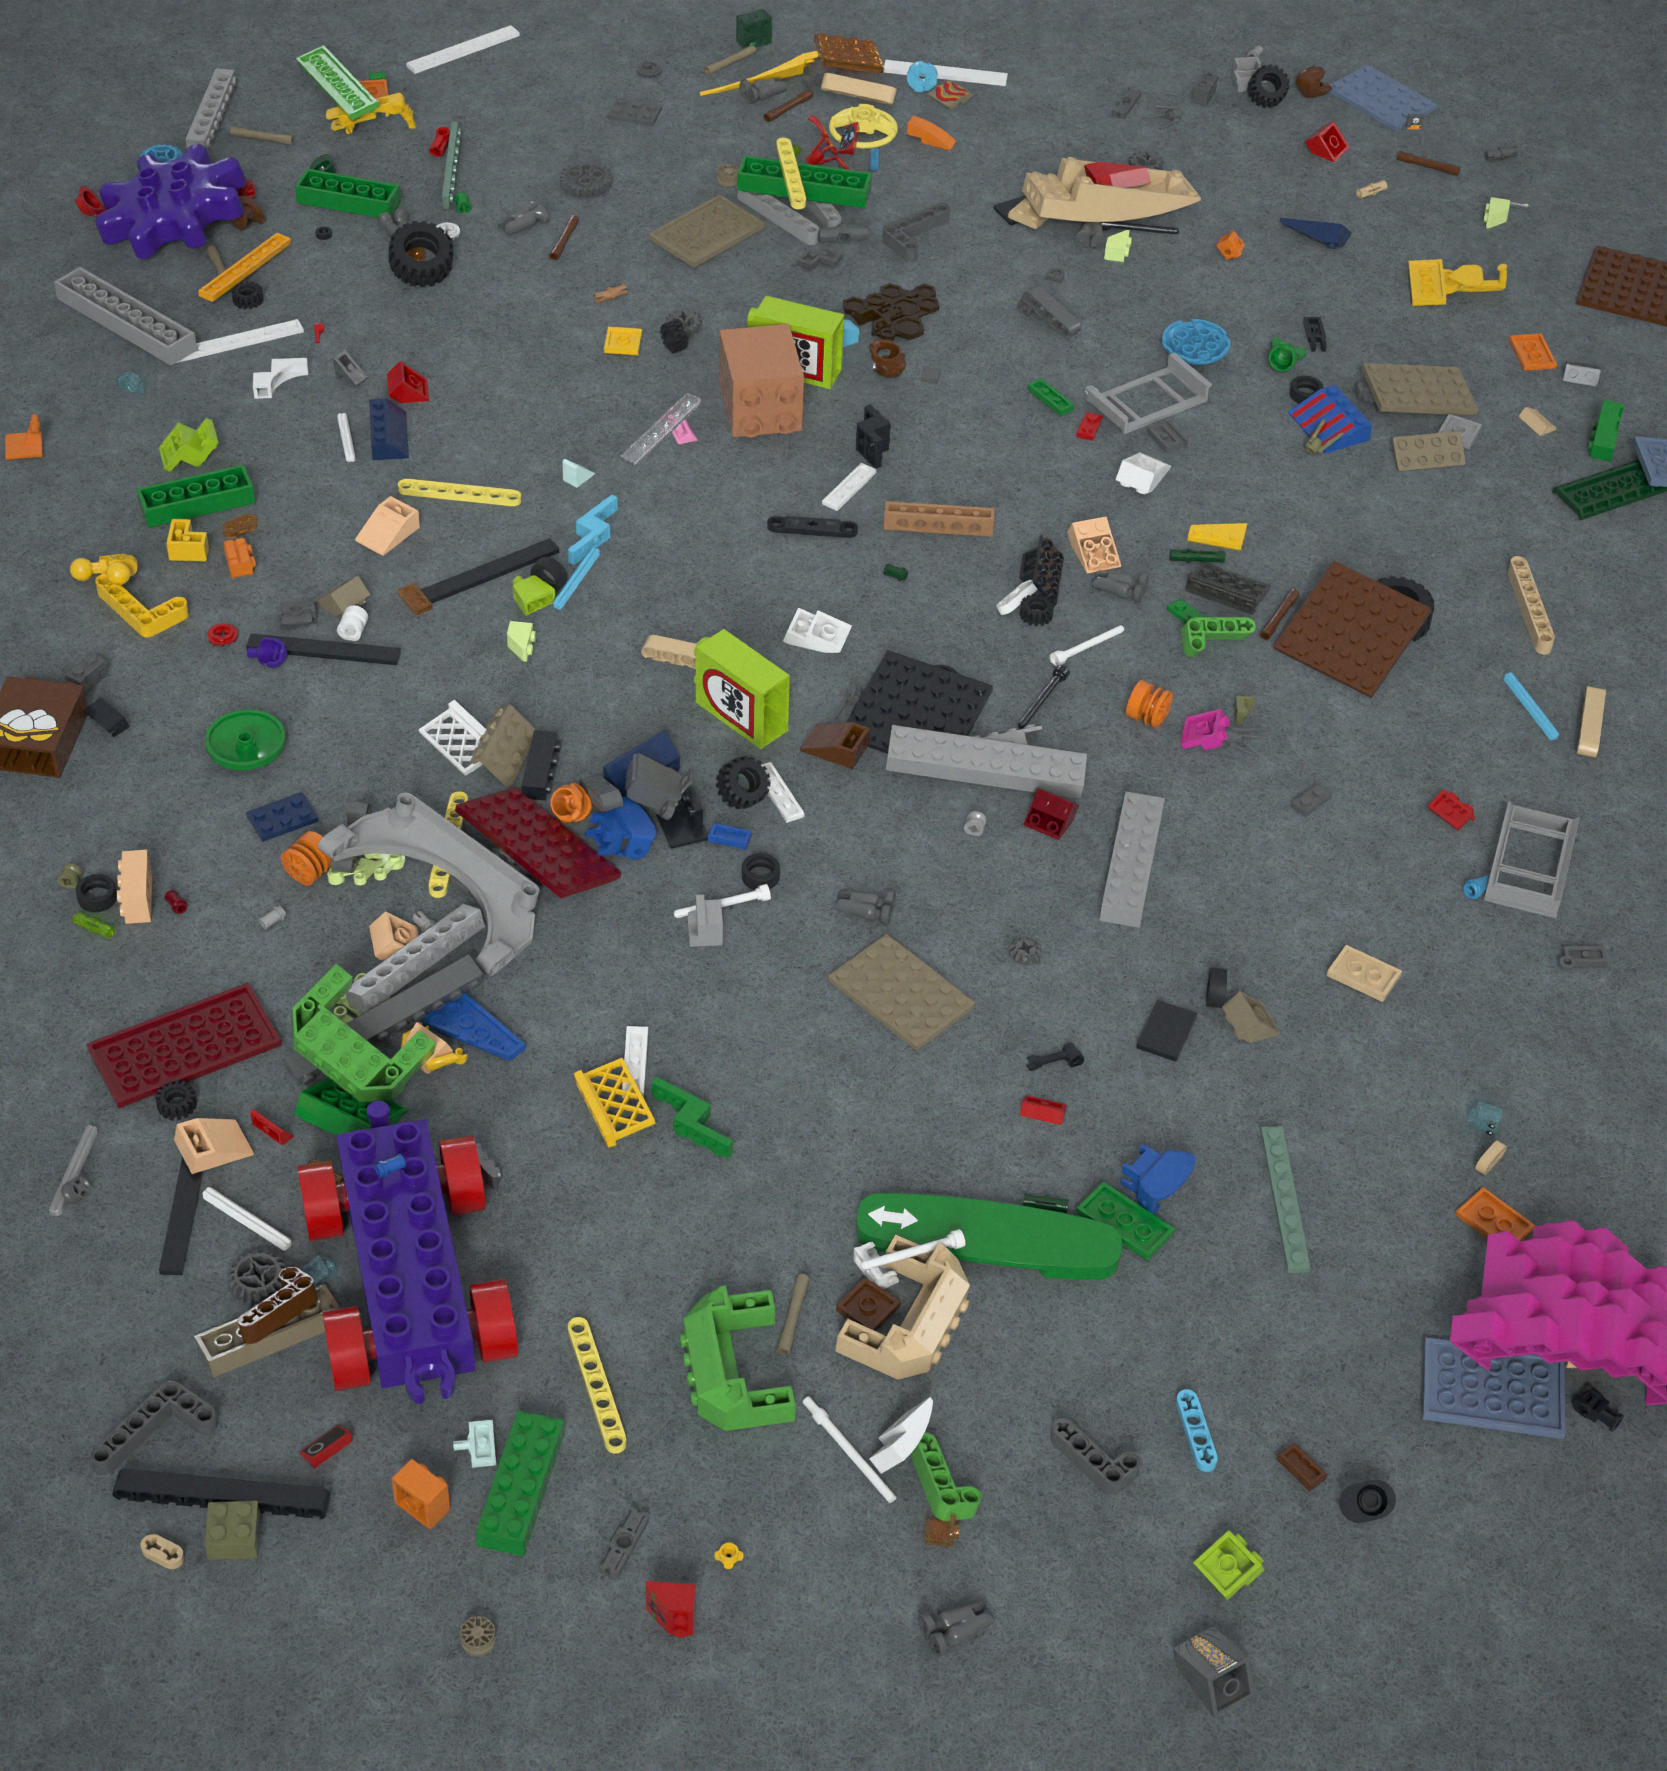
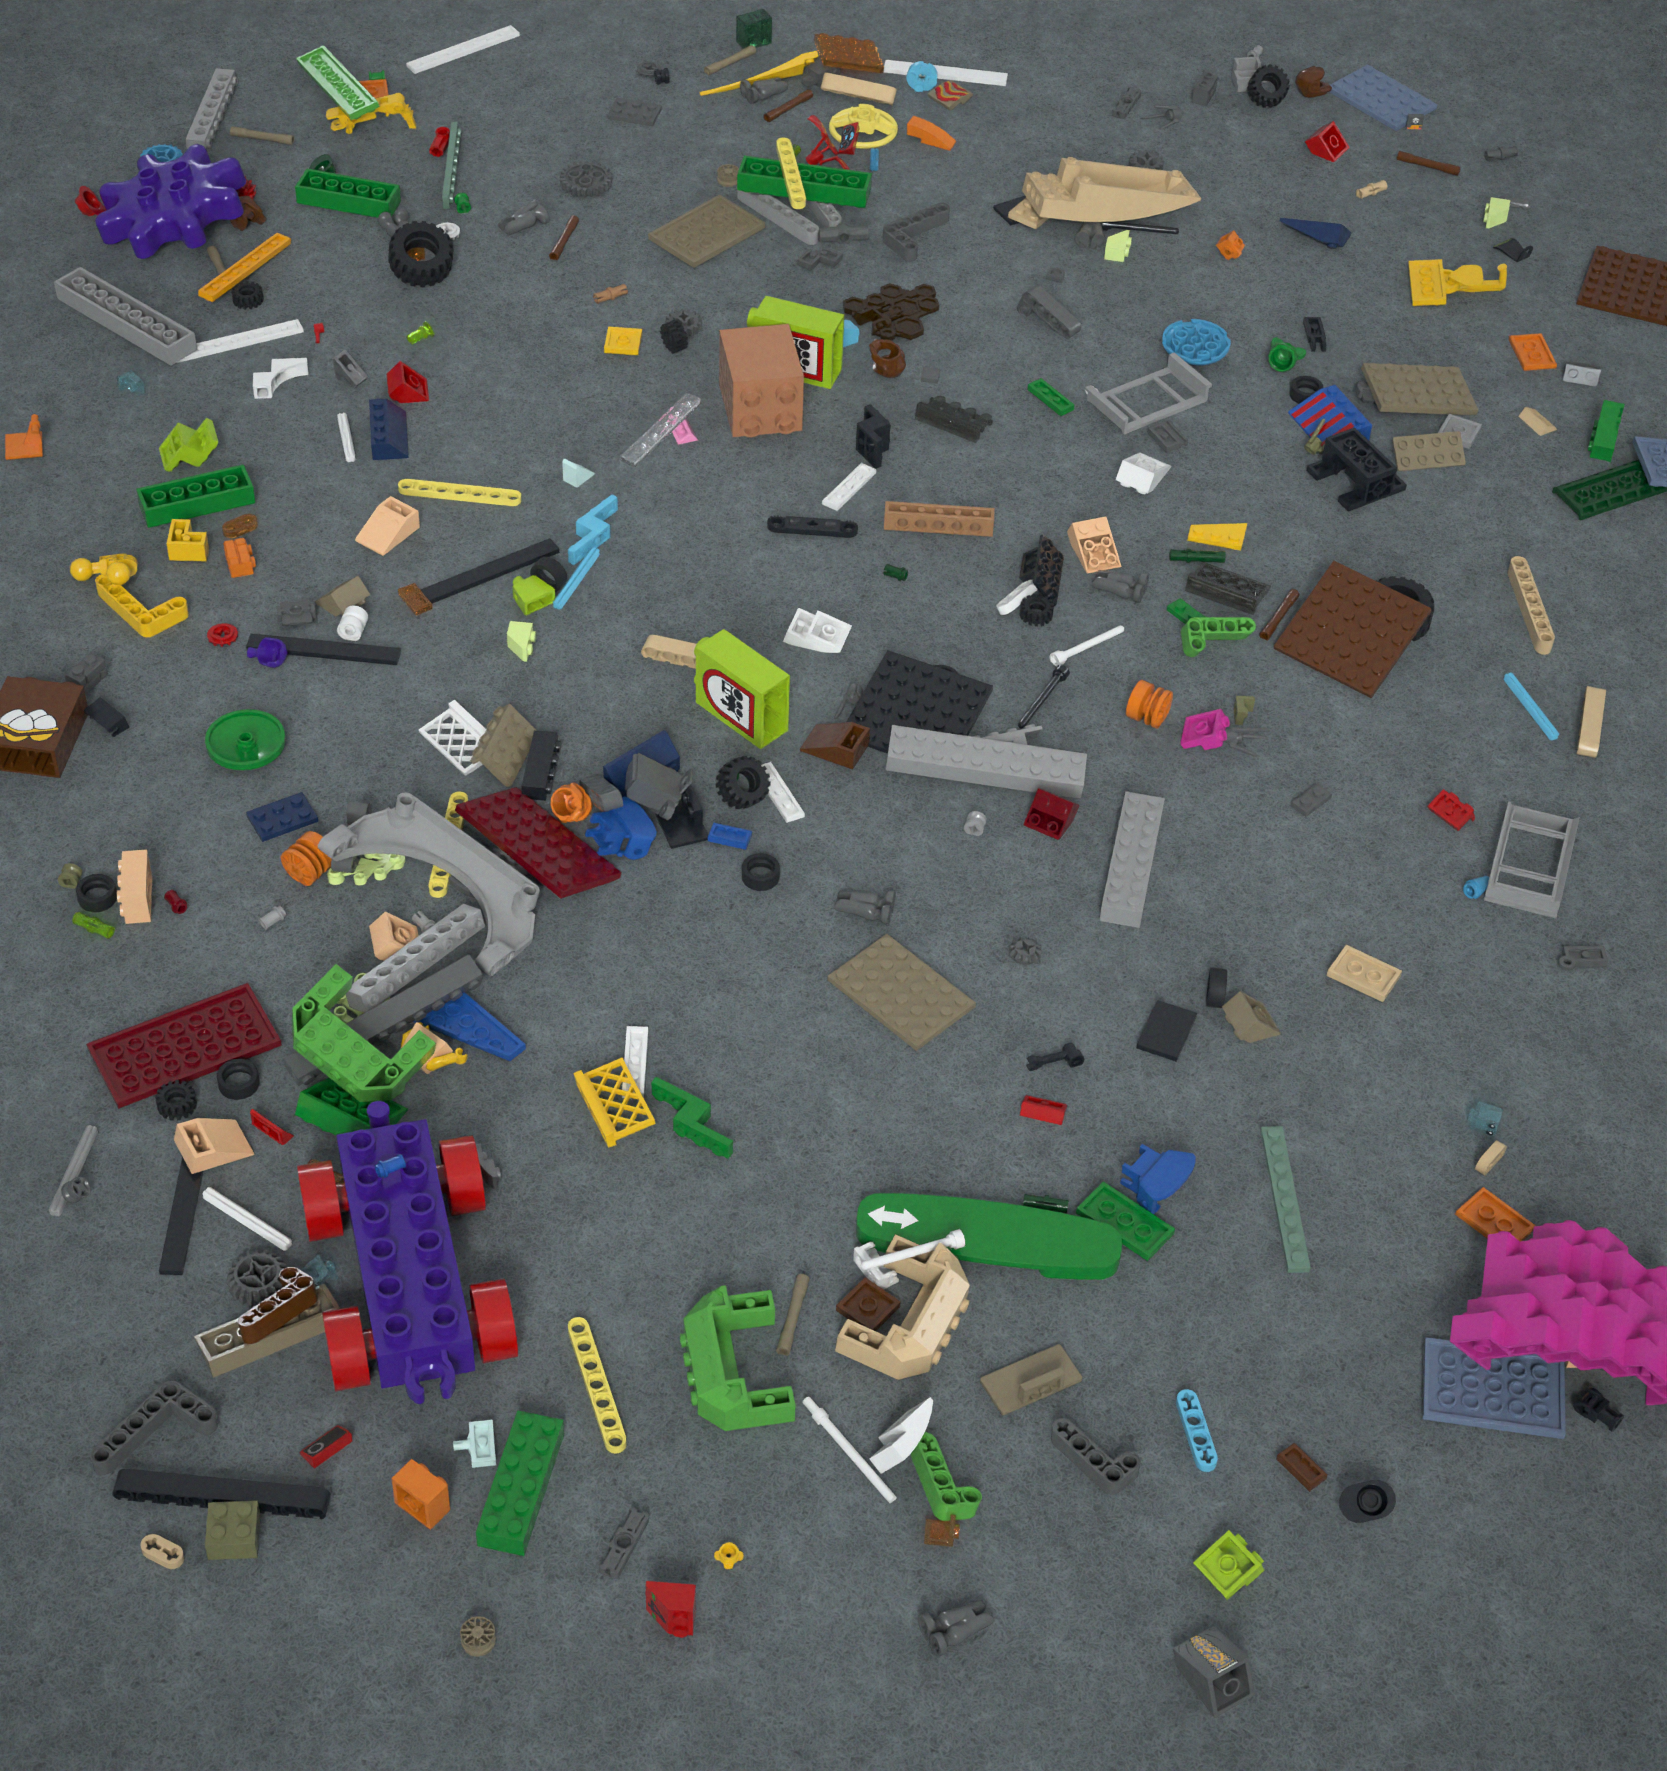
(241, 1091): none -> black tyre
(323, 233): black tile -> none
(422, 332): none -> clear neon green pin
(661, 76): none -> black wheel
(706, 923): light grey plate -> none
(760, 893): white piece -> none
(949, 422): none -> clear smoke fence
(1031, 1379): none -> dark tan bracket
(1089, 426): red plate -> none
(1117, 174): red wedge -> none
(1363, 463): none -> black piece
(1514, 250): none -> black piece

